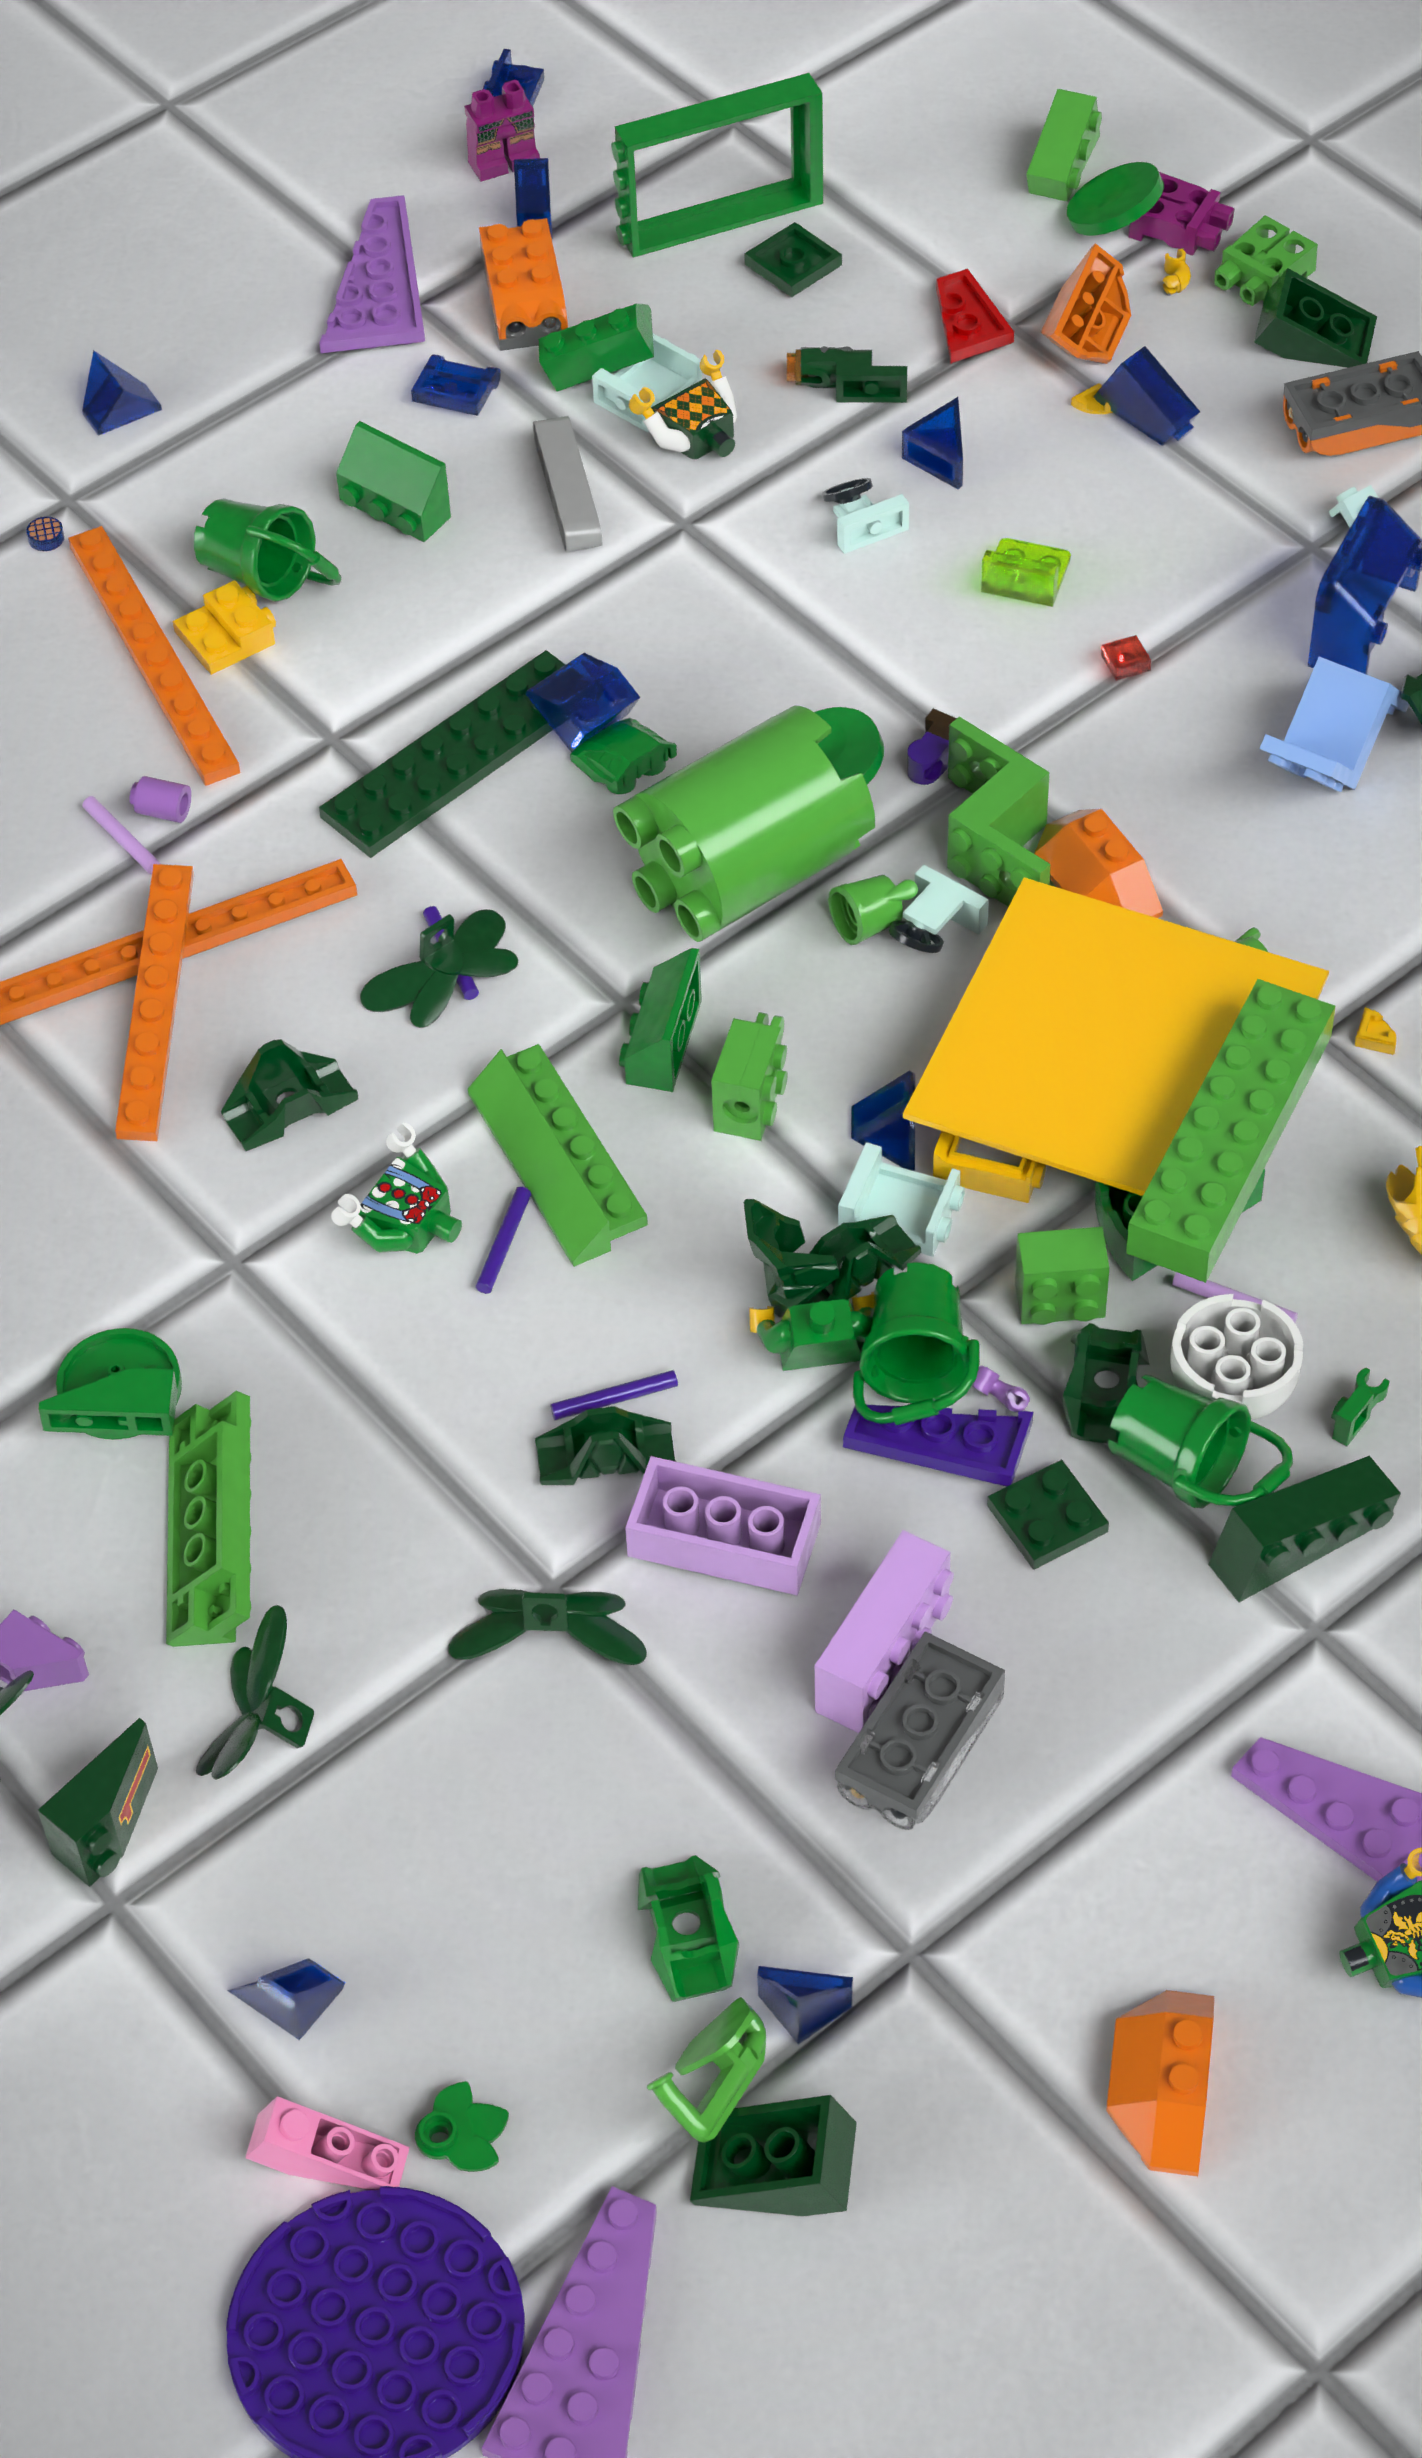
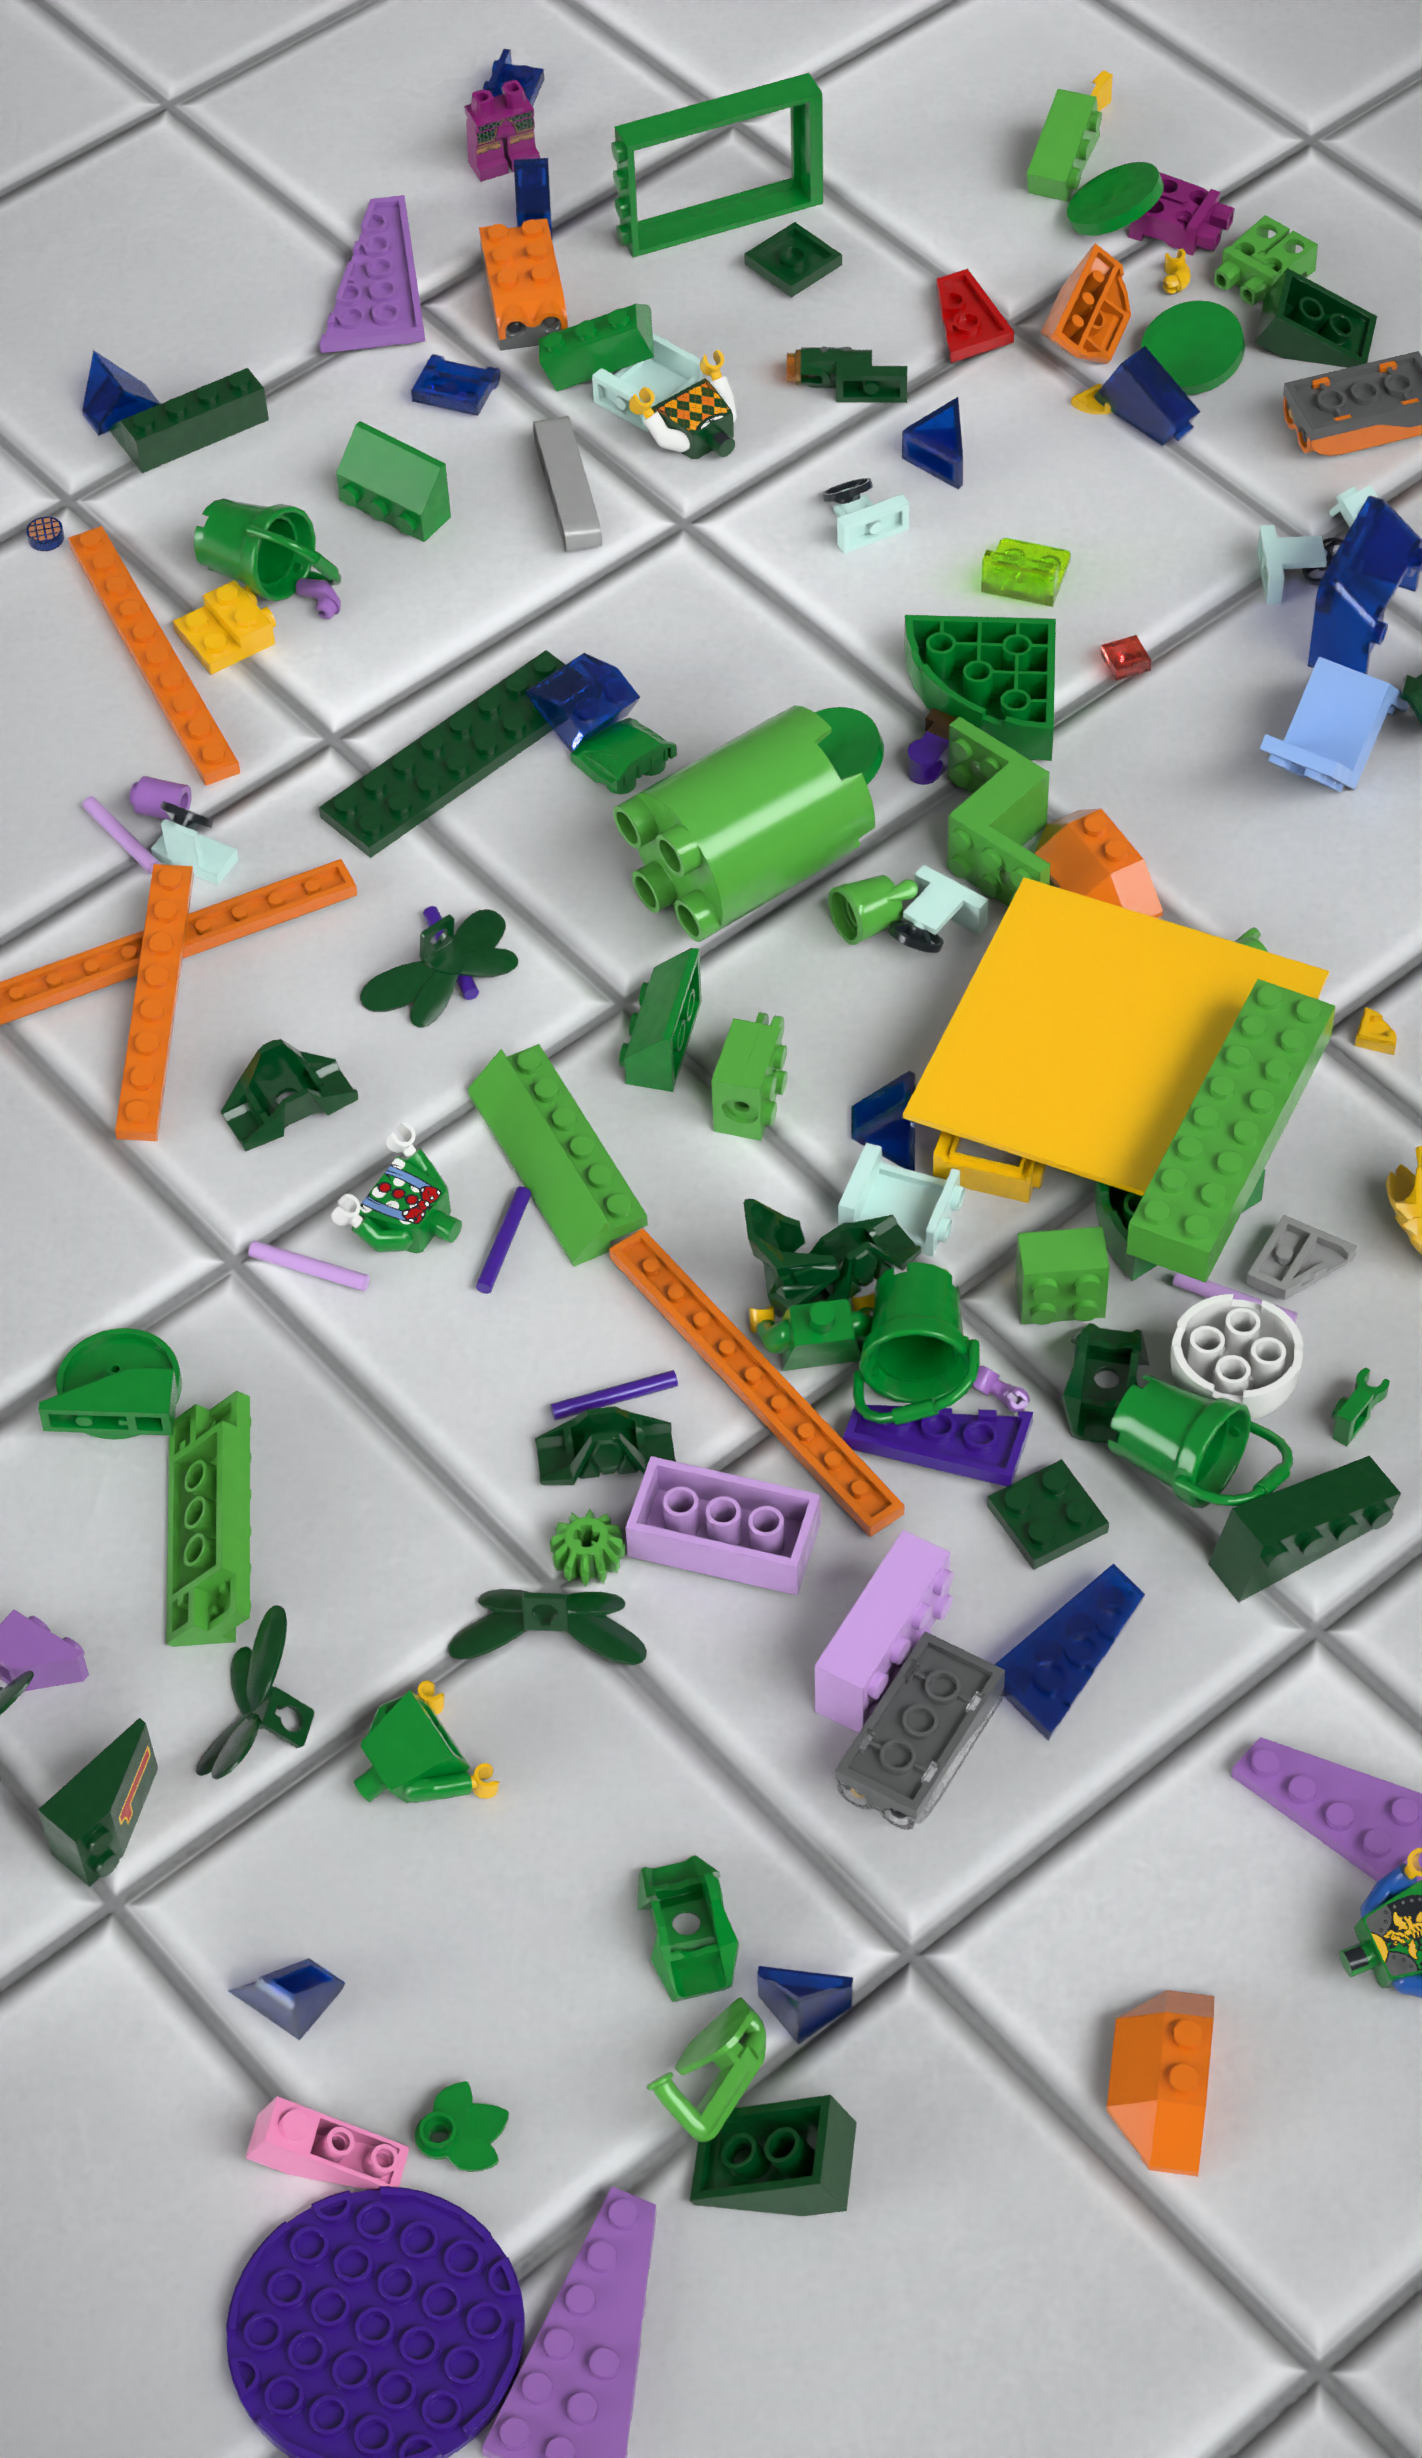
(187, 847): none -> light aqua piece
(192, 420): none -> dark green slope
(309, 1265): none -> lavender bar
(321, 590): none -> medium lavender arm
(416, 1754): none -> green torso
(587, 1547): none -> bright green gear
(757, 1383): none -> orange plate
(989, 674): none -> green brick
(1064, 1652): none -> clear blue wing
(1103, 89): none -> yellow tile
(1196, 344): none -> green piece
(1290, 553): none -> light aqua piece
(1297, 1258): none -> light grey wing

